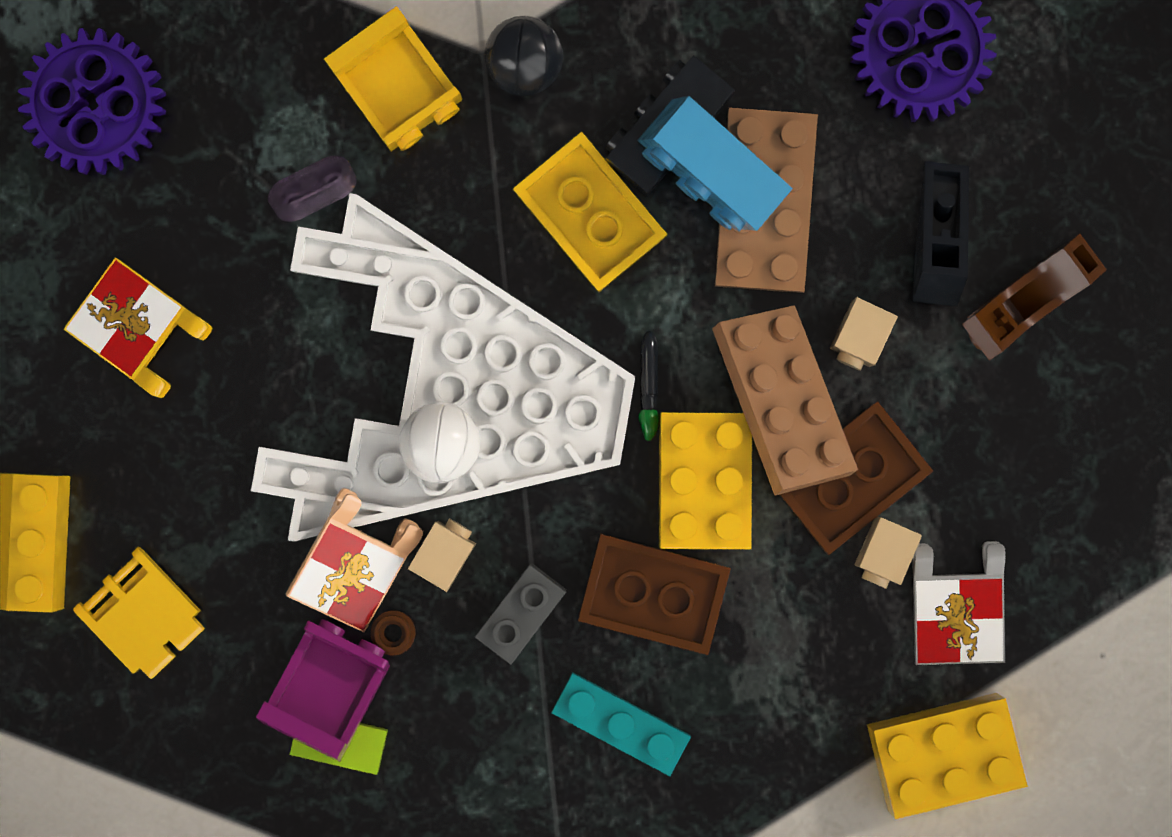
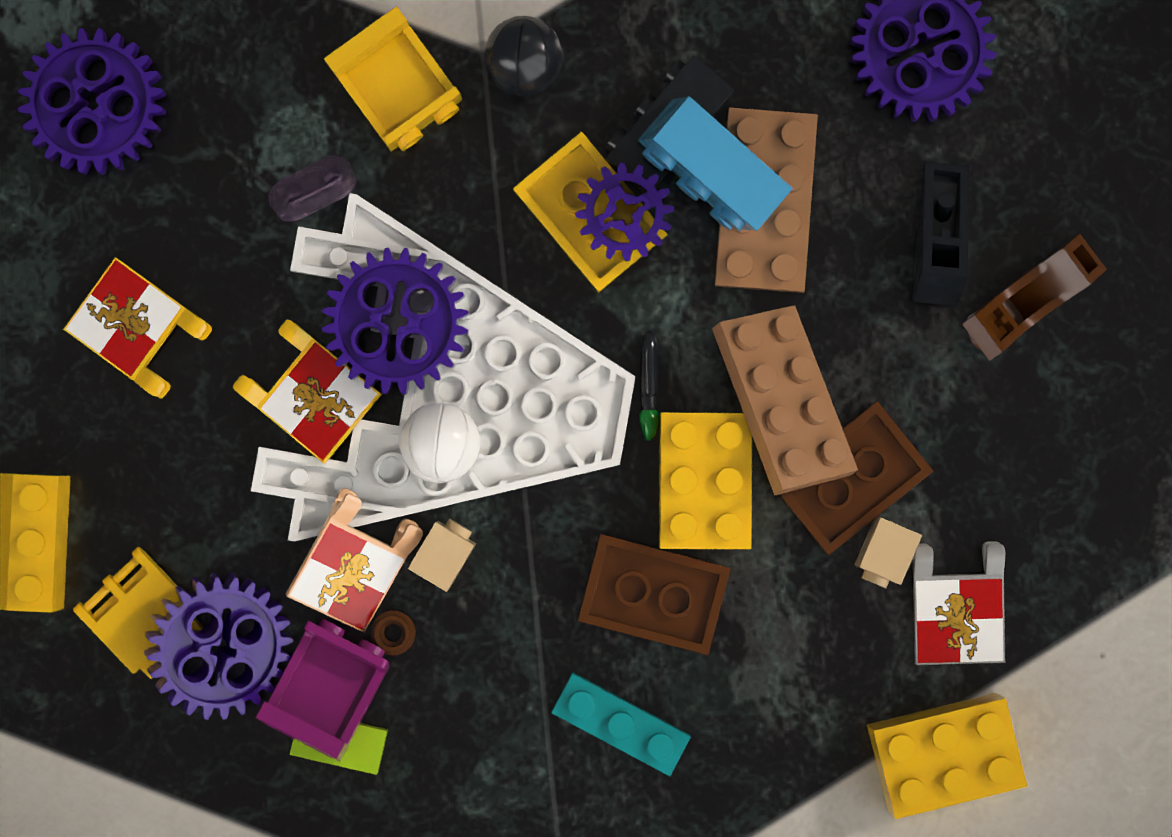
(179, 642): none -> dark purple gear
(312, 397): none -> flag
(355, 316): none -> dark purple gear
(521, 613): dark grey brick -> none
(634, 230): none -> dark purple gear
(862, 334): tan brick -> none

